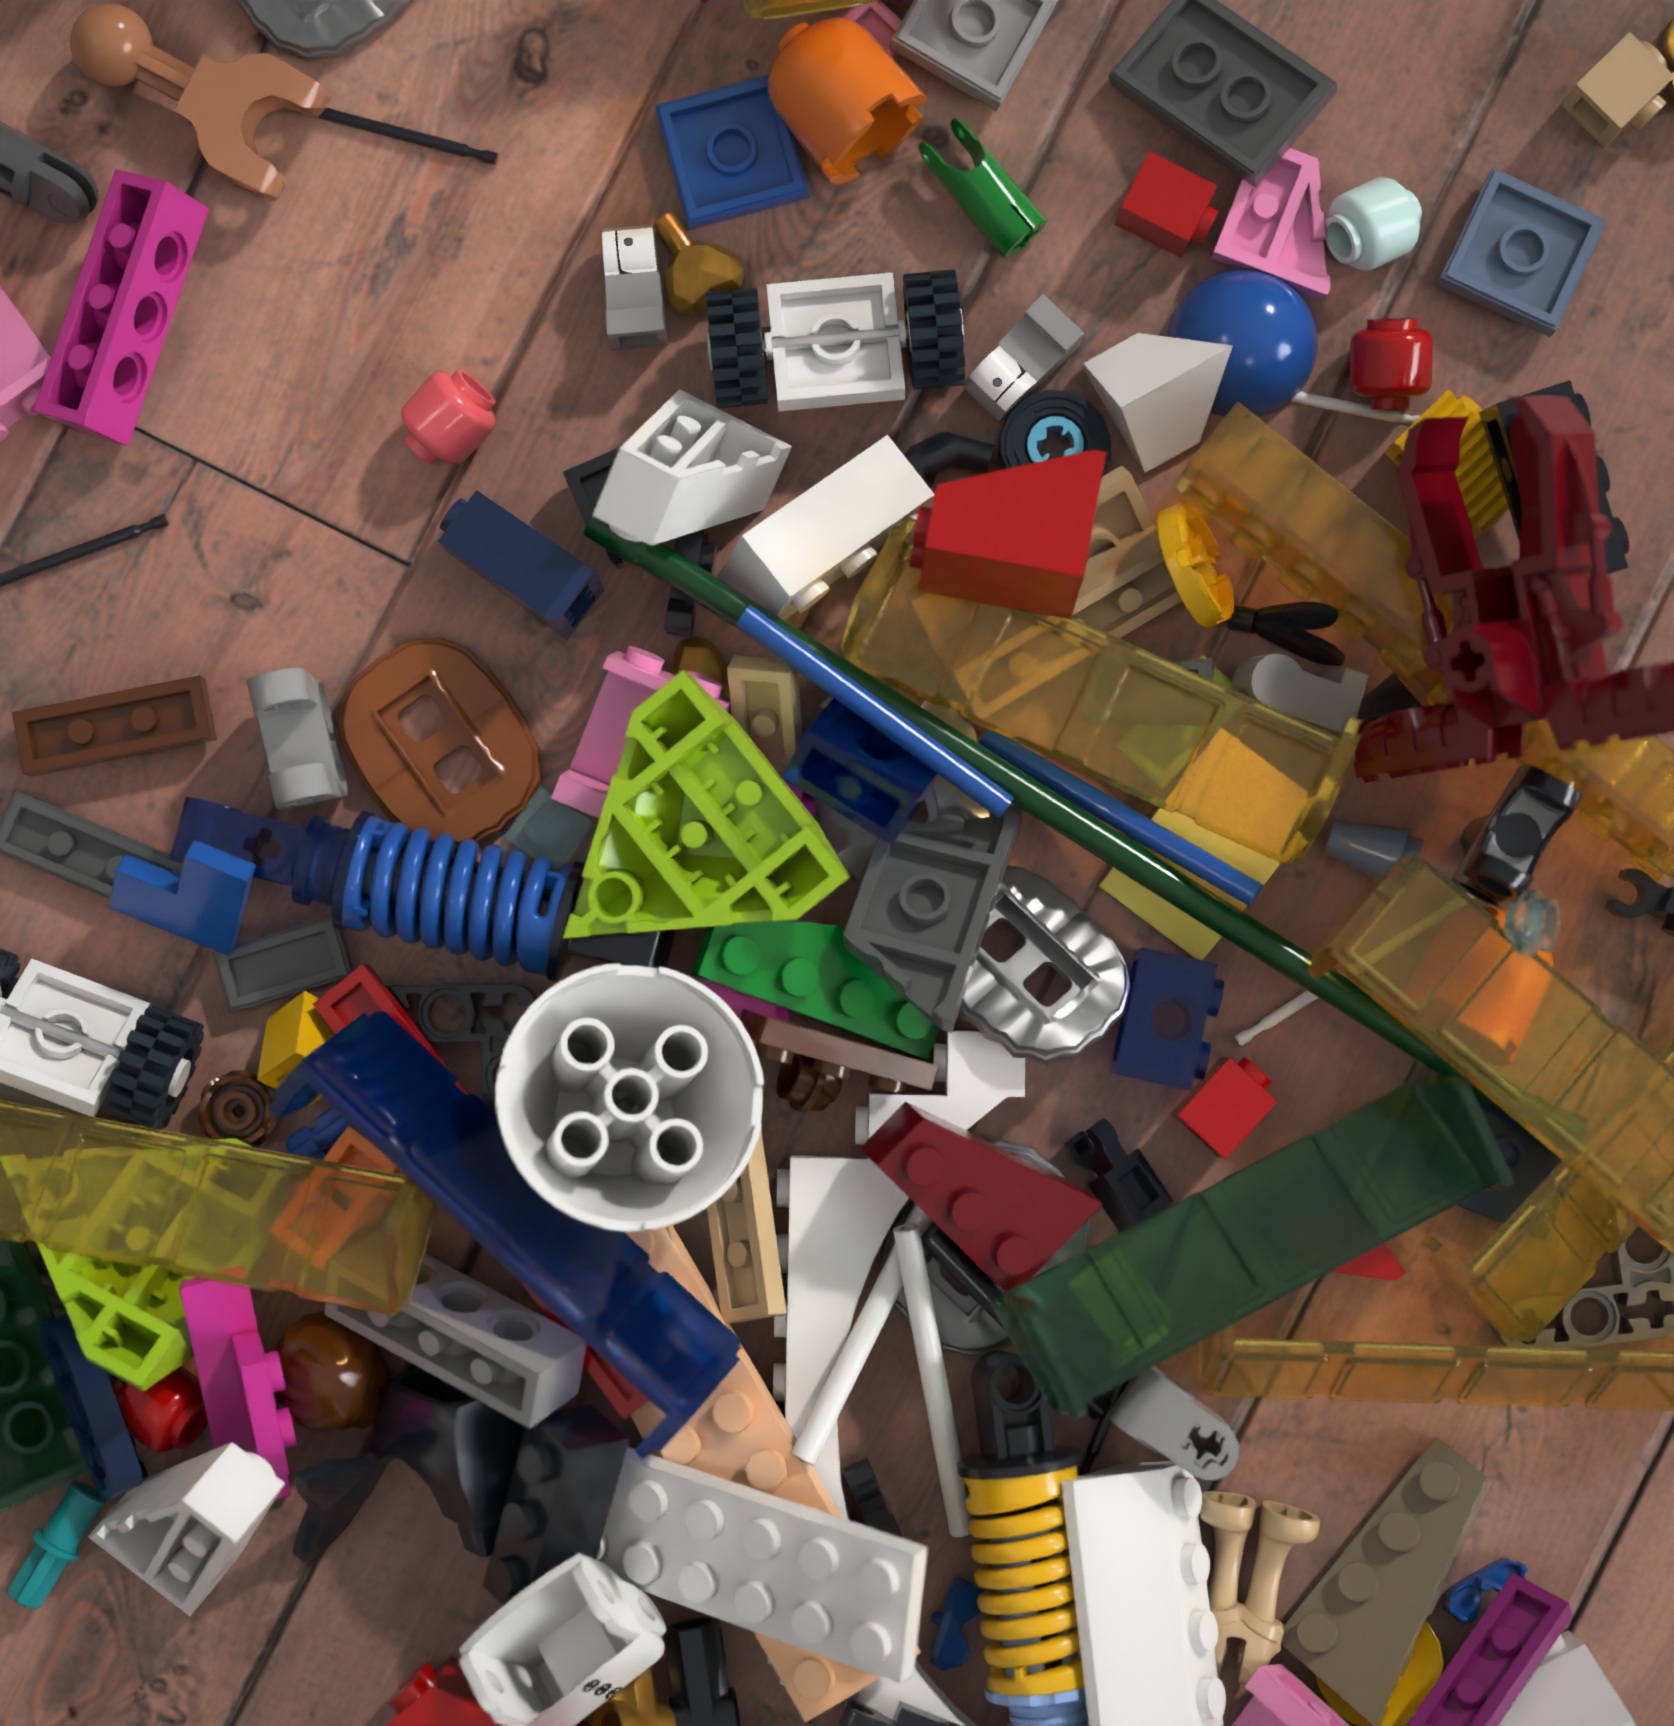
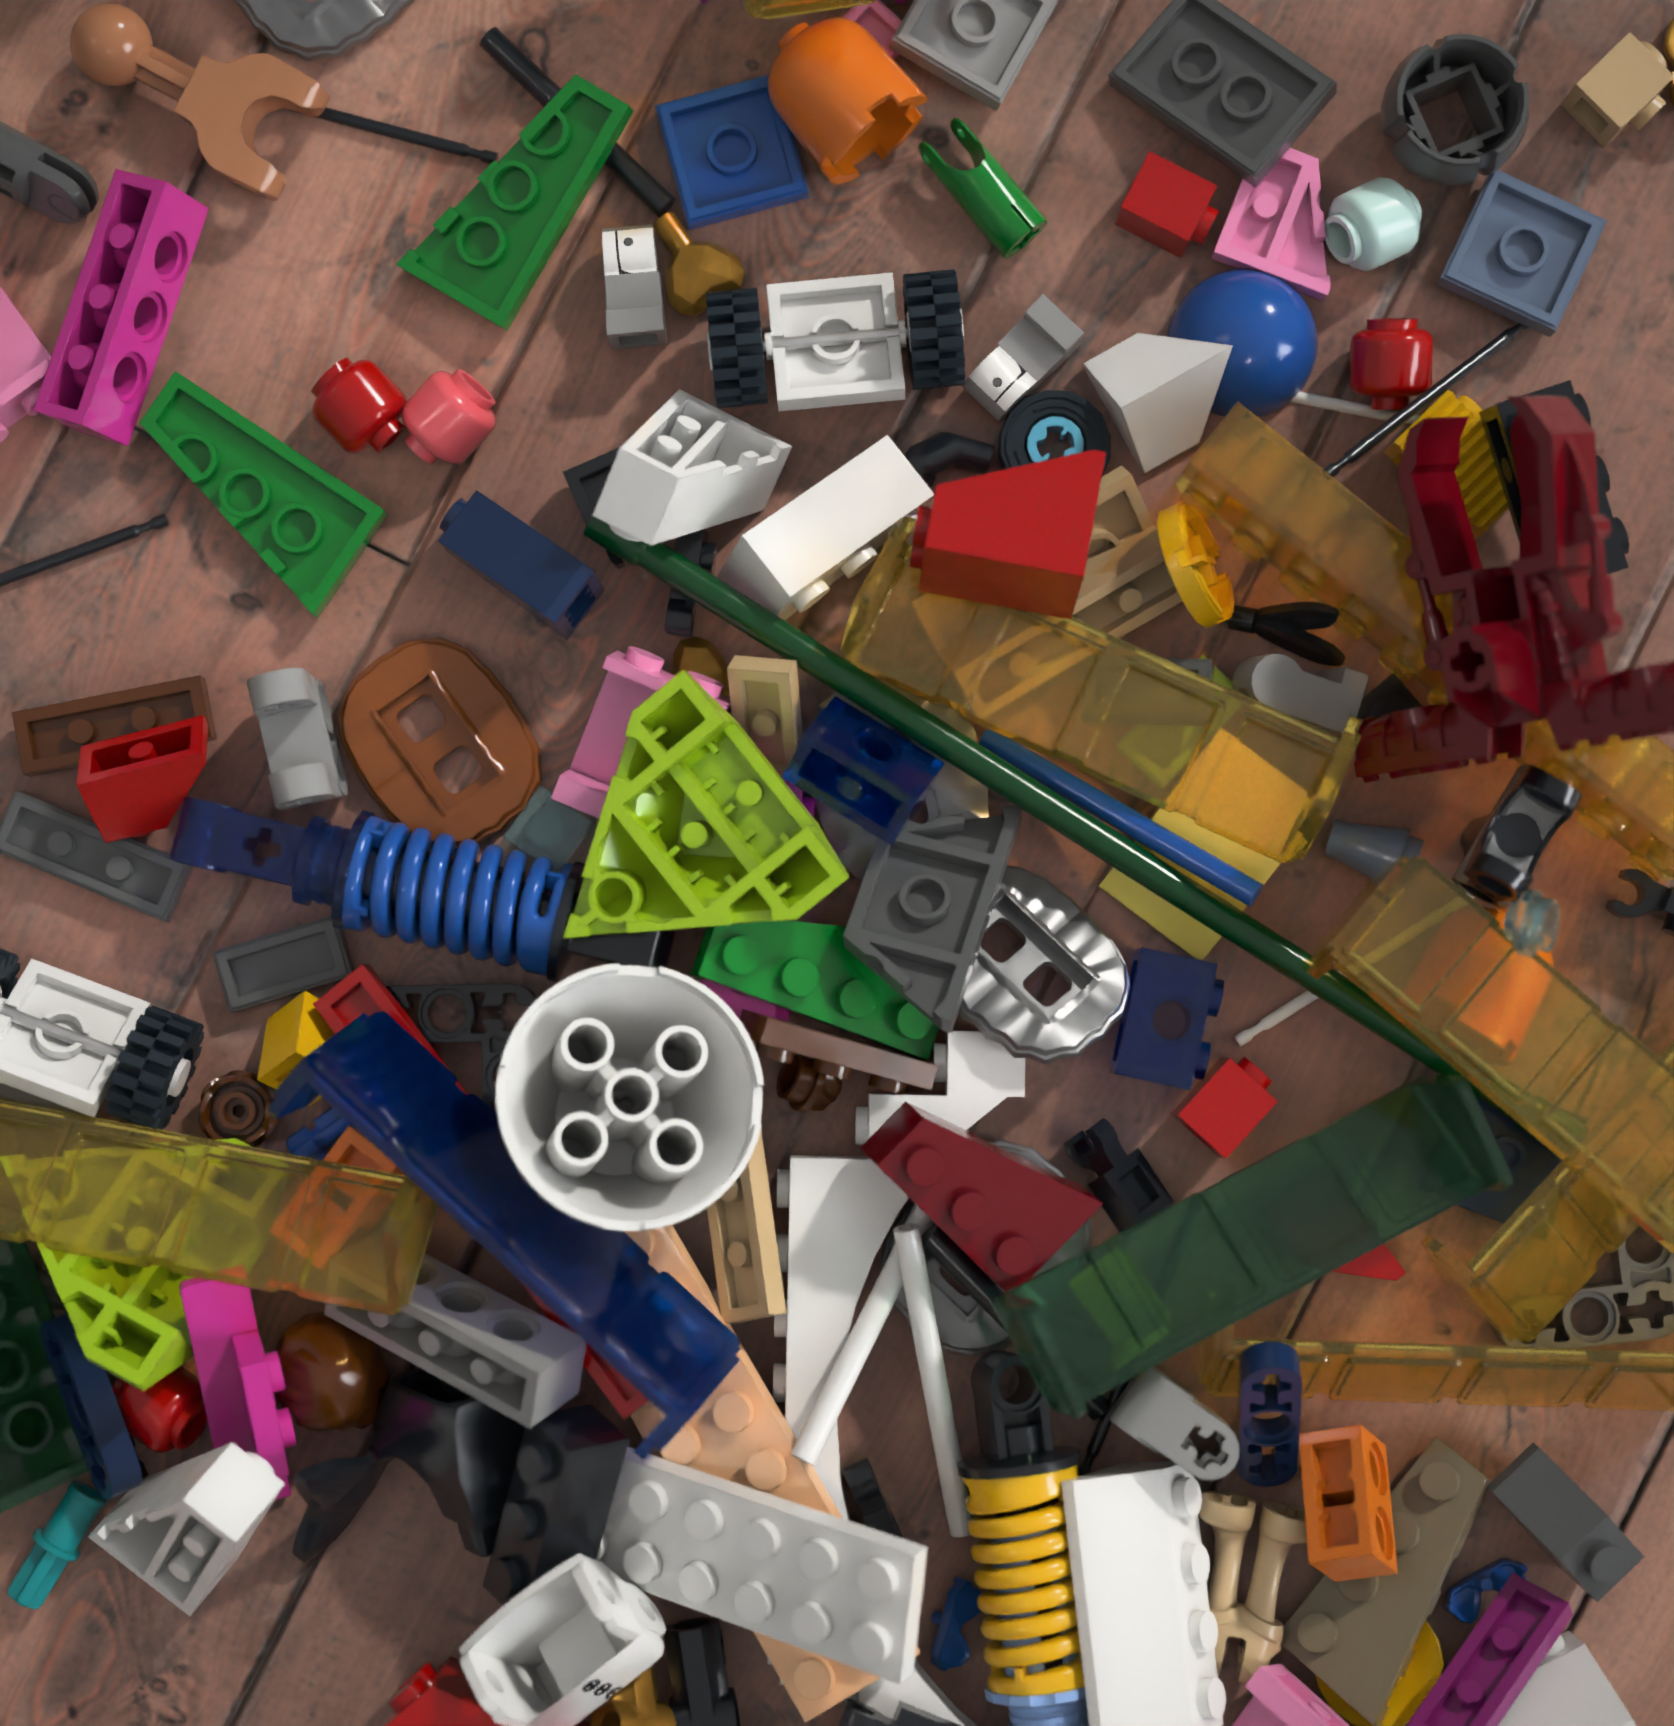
(141, 777): none -> red slope
(199, 905): blue tile -> none
(280, 502): none -> green wing
(359, 406): none -> red head
(512, 220): none -> green wing
(544, 89): none -> black bar
(874, 711): blue piece -> none
(1258, 1398): none -> dark blue beam
(1347, 1503): none -> orange brick
(1424, 399): none -> black piece
(1491, 96): none -> dark grey piece
(1565, 1522): none -> dark grey slope

